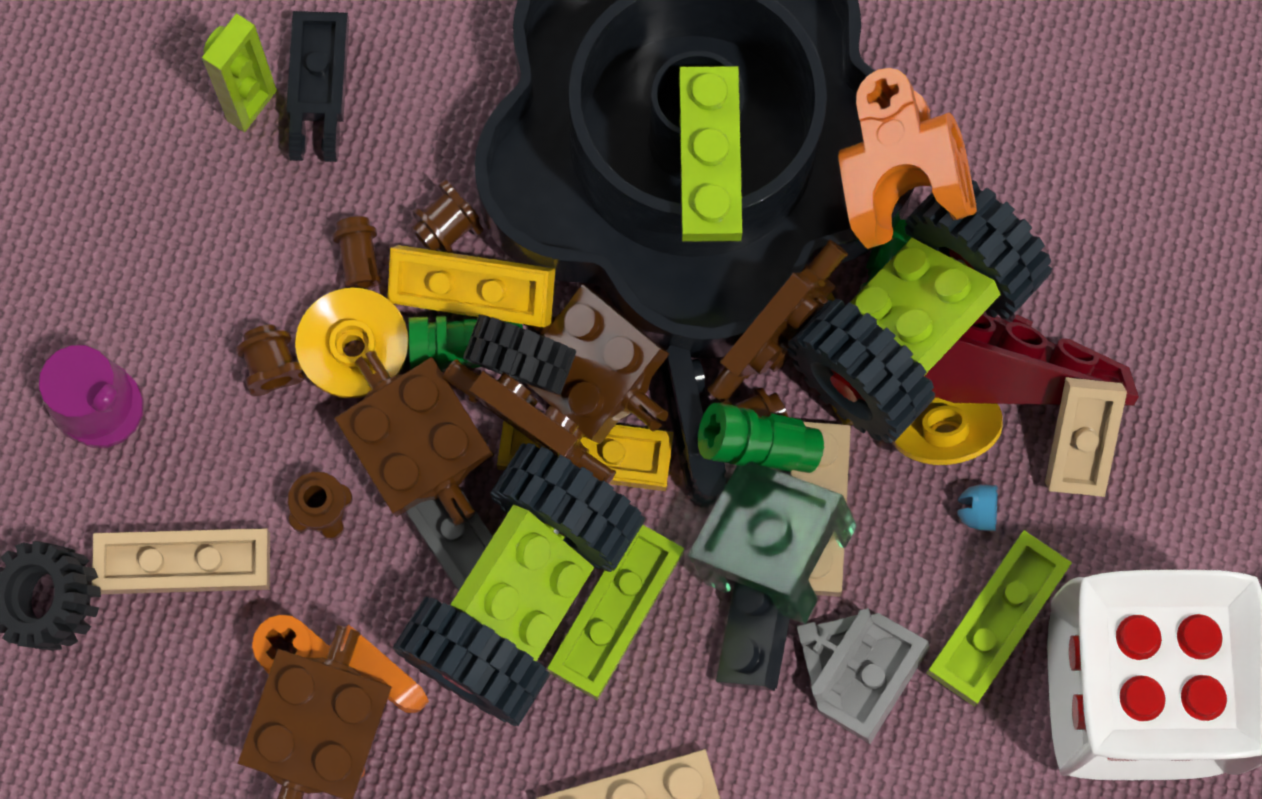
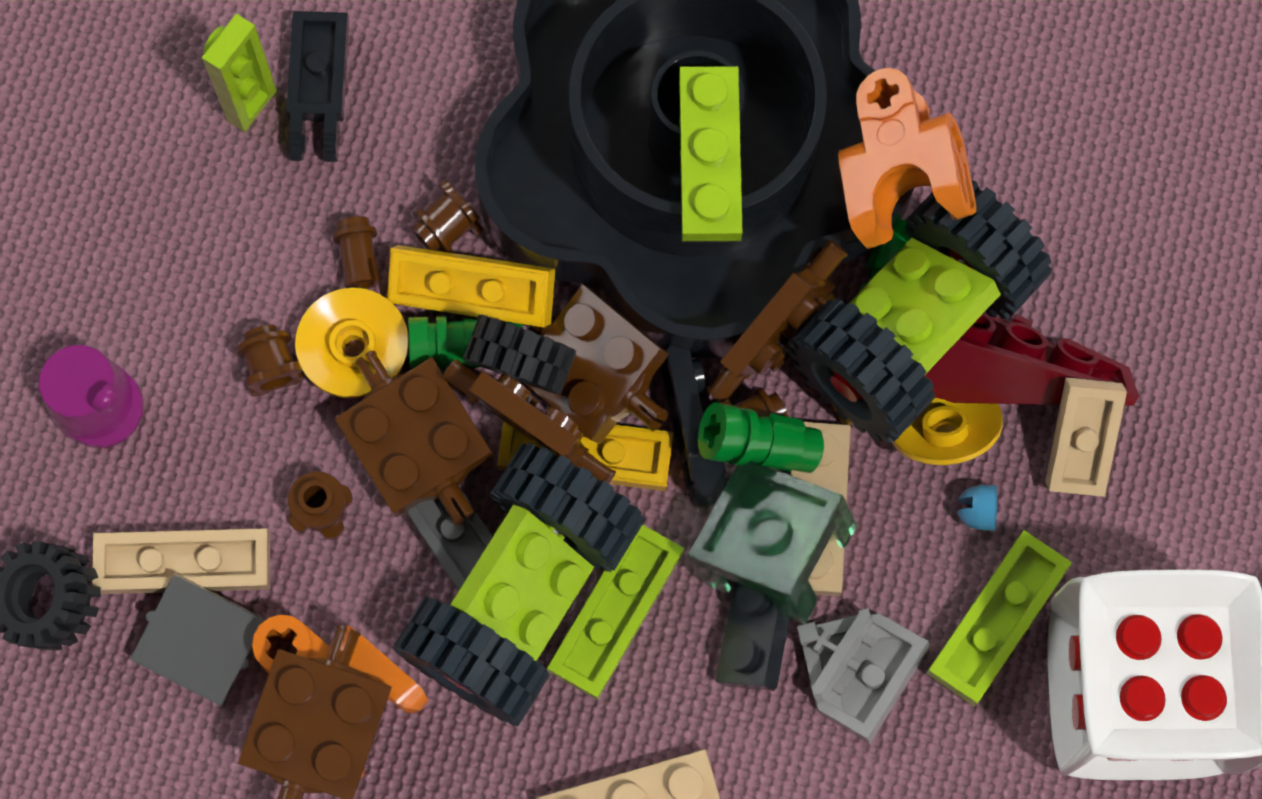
(197, 639): none -> dark grey piece

